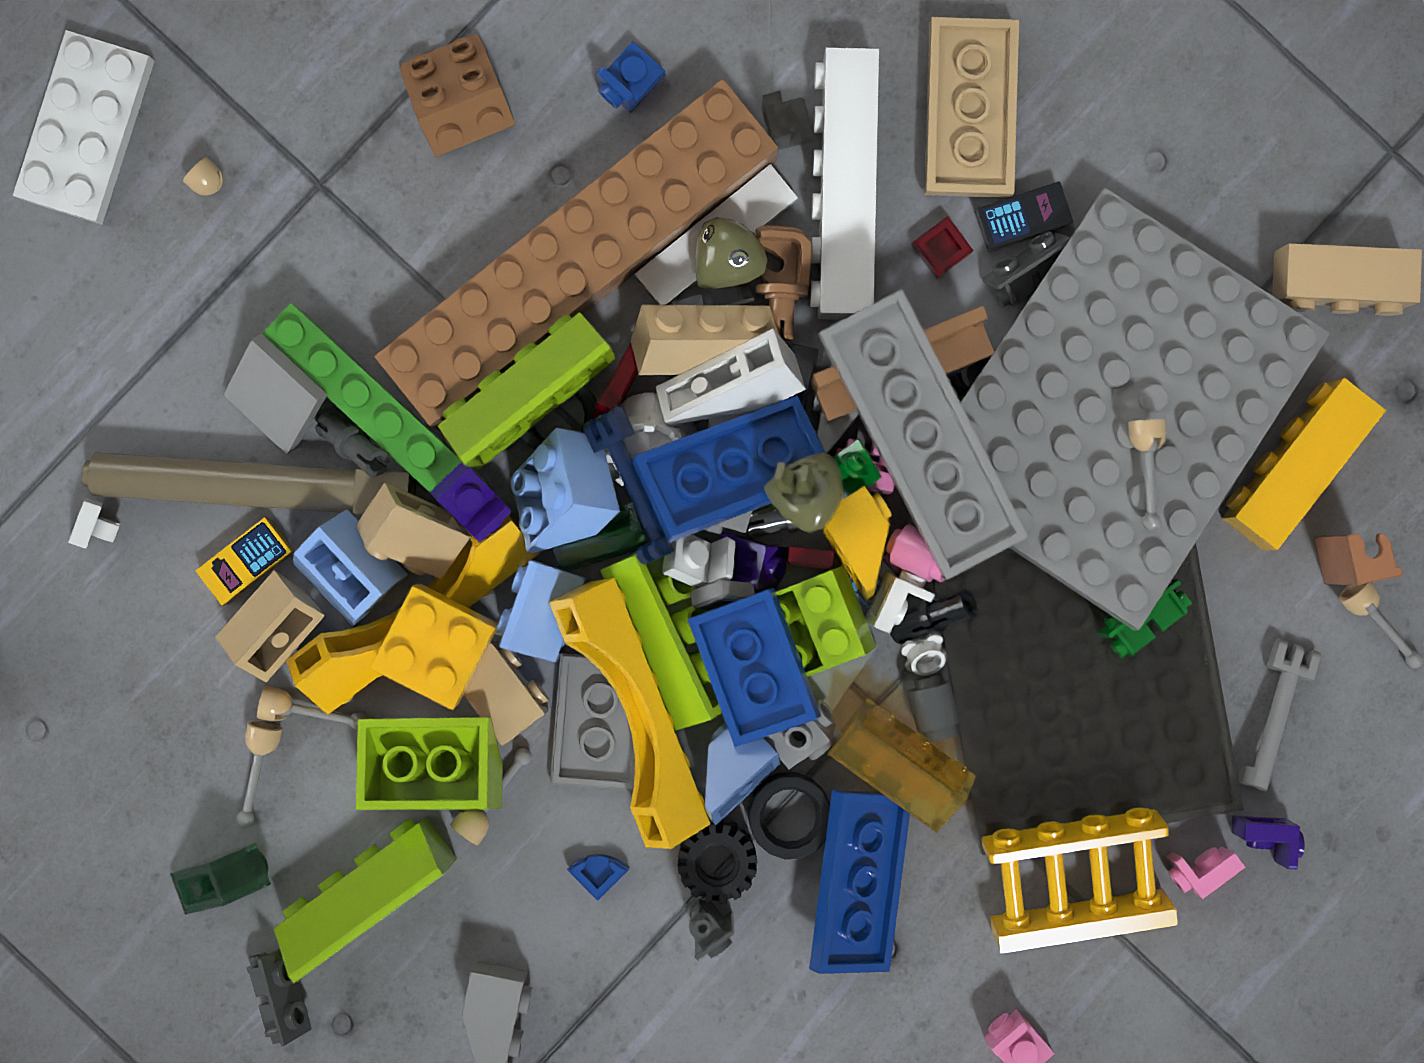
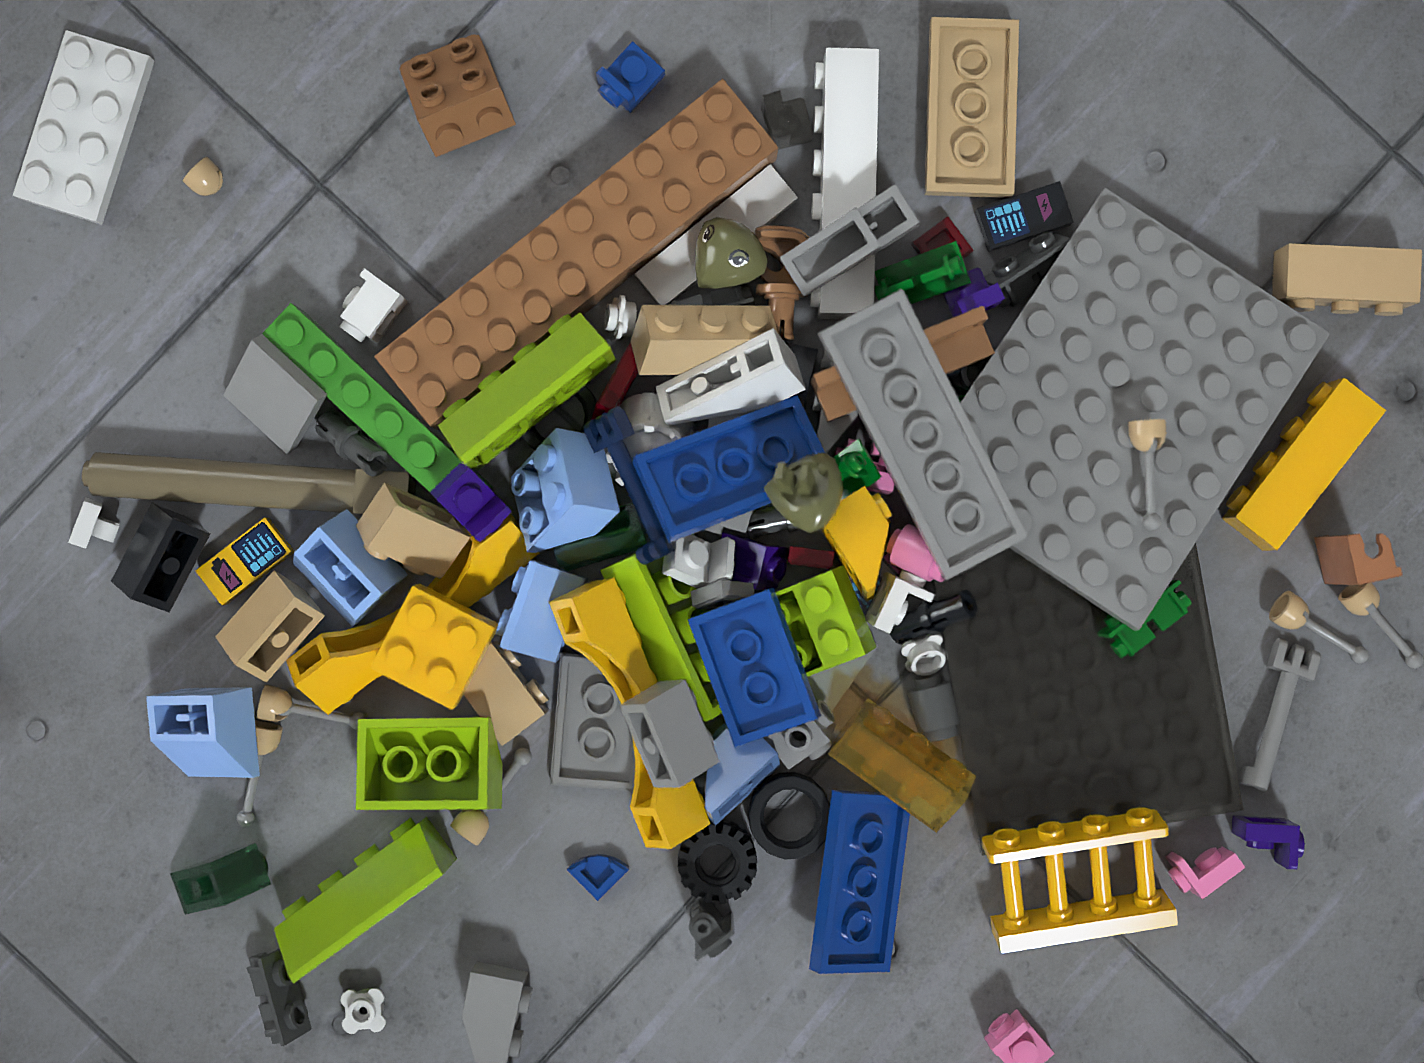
(160, 558): none -> black brick
(206, 730): none -> light blue slope
(371, 308): none -> white brick
(372, 1000): none -> white plate
(620, 318): none -> white plate
(670, 733): none -> light grey brick
(850, 240): none -> light grey slope
(924, 274): none -> green hinge
(973, 295): none -> dark purple bracket
(1293, 612): none -> hinge

